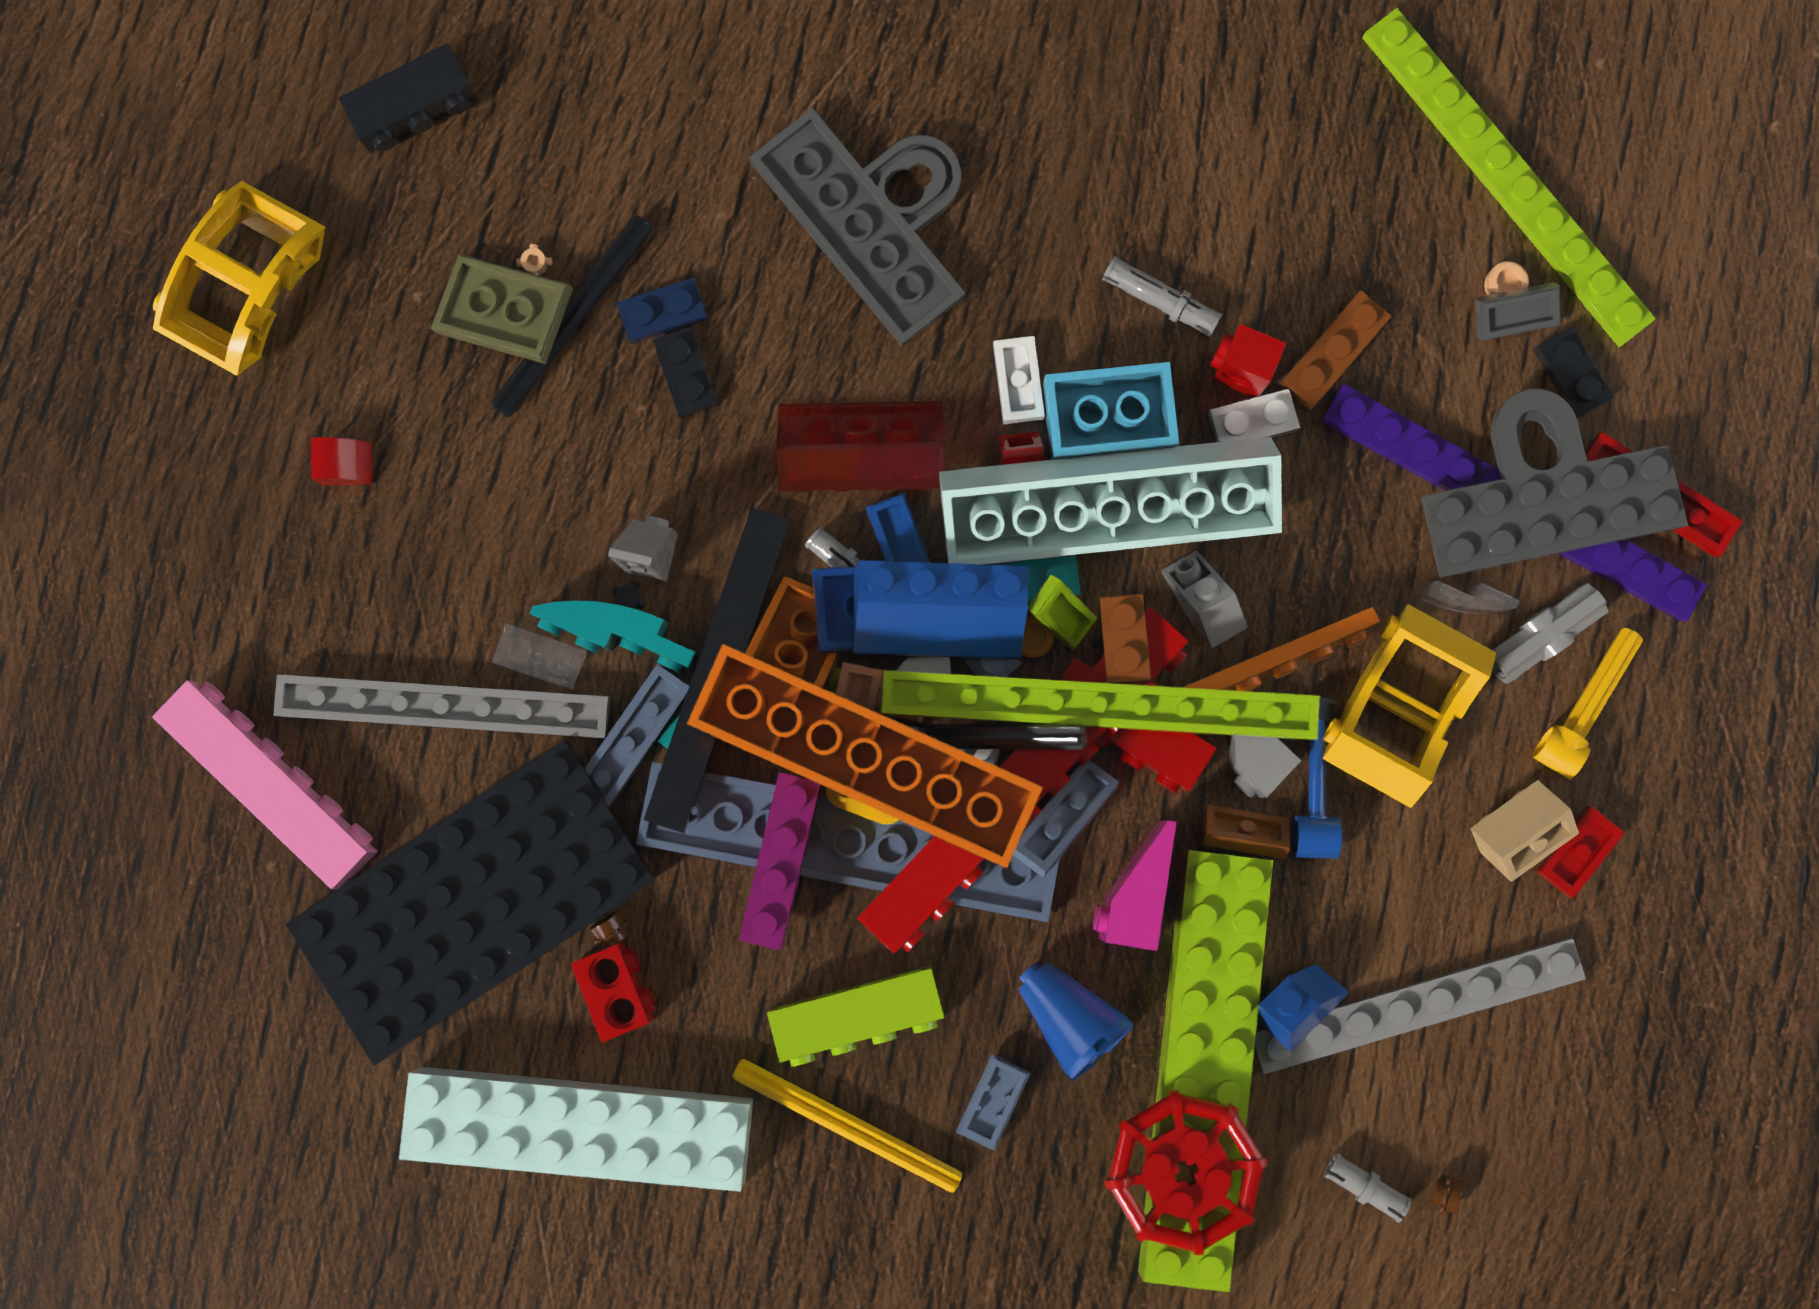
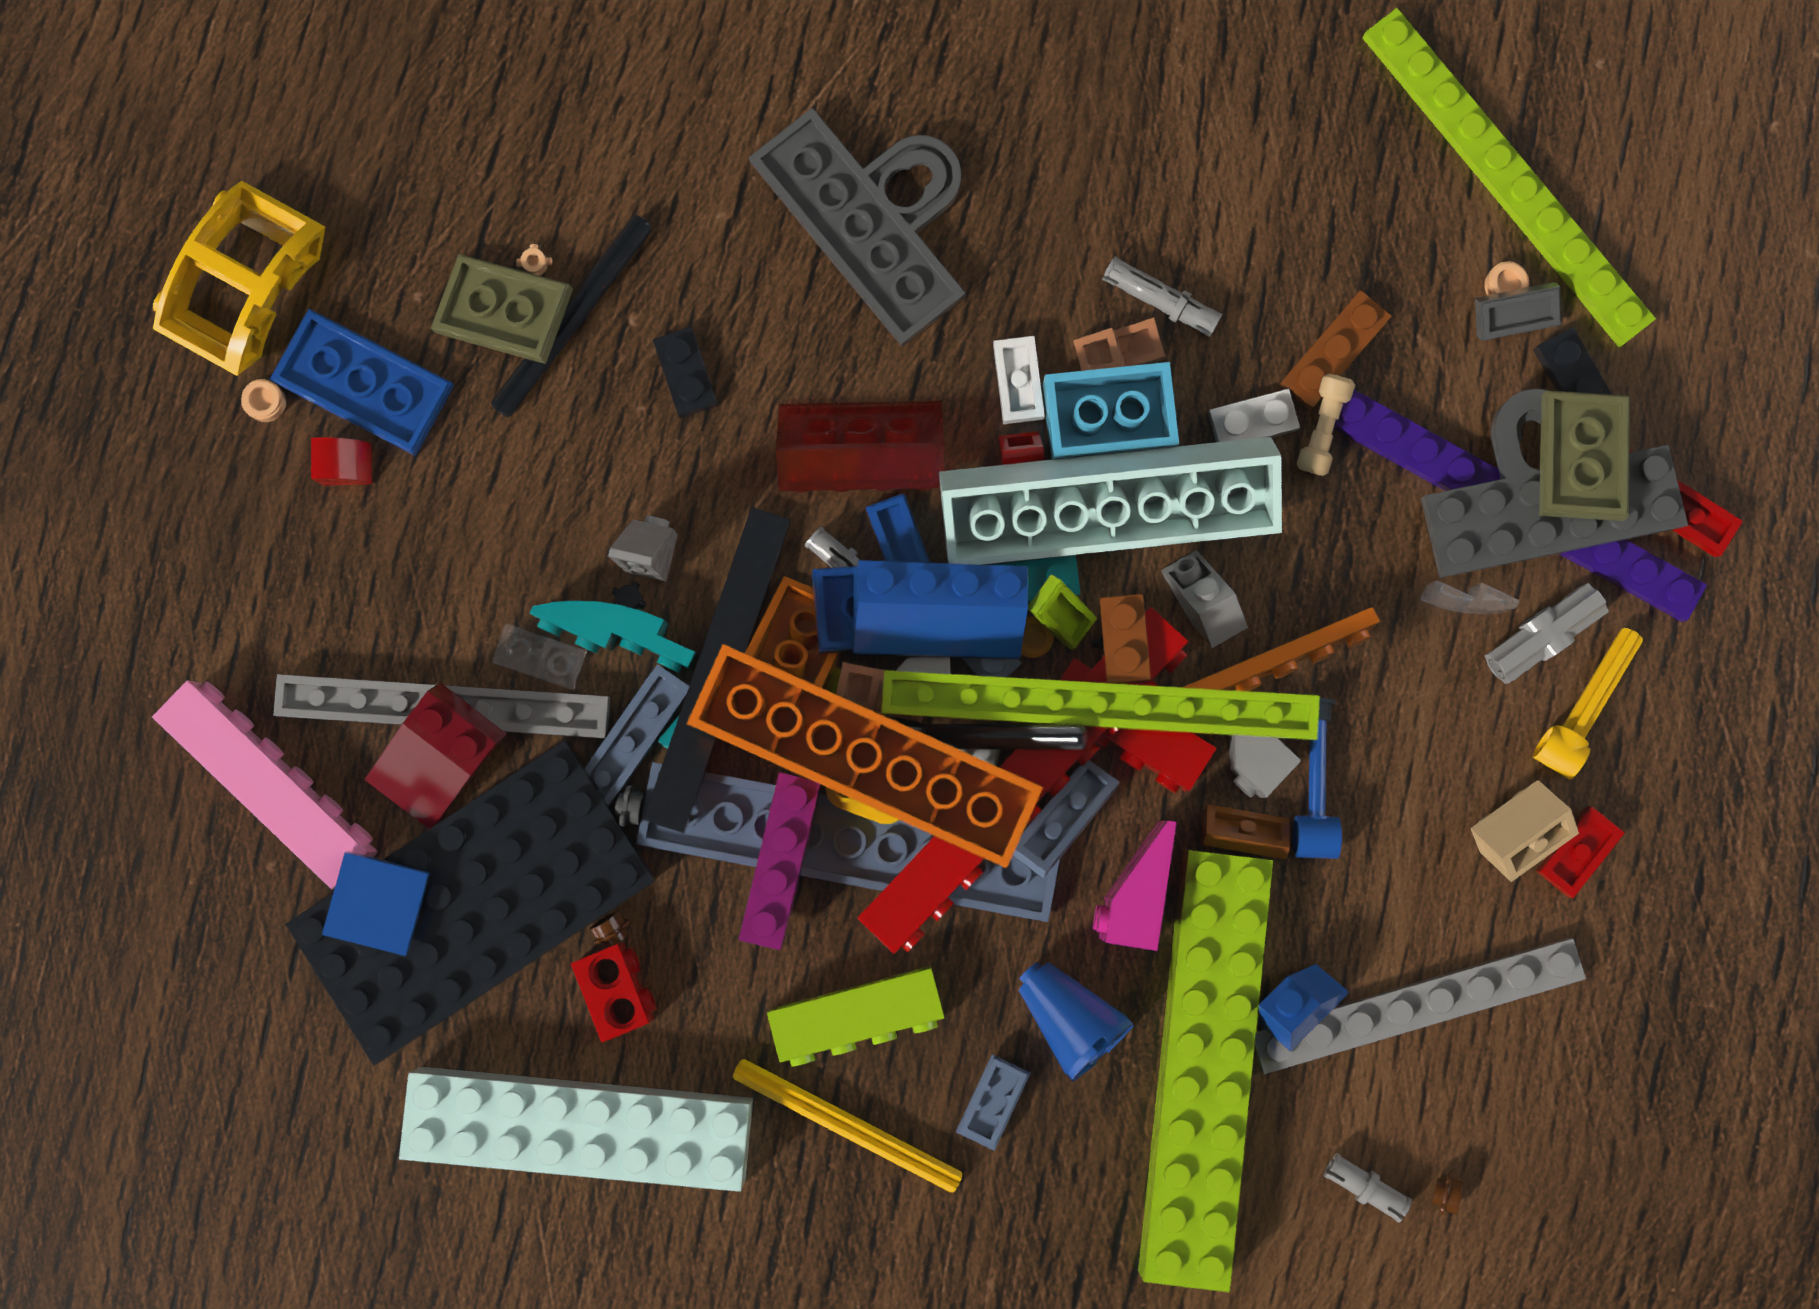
(263, 400): none -> light nougat tile
(362, 382): none -> blue tile
(376, 903): none -> blue tile
(408, 99): black brick -> none
(434, 755): none -> dark red slope
(630, 806): none -> dark grey plate
(662, 311): dark blue plate -> none
(1121, 347): none -> nougat slope
(1210, 1181): red plate -> none
(1246, 360): red brick -> none
(1335, 392): none -> tan piece
(1378, 766): yellow window -> none
(1584, 455): none -> olive tile

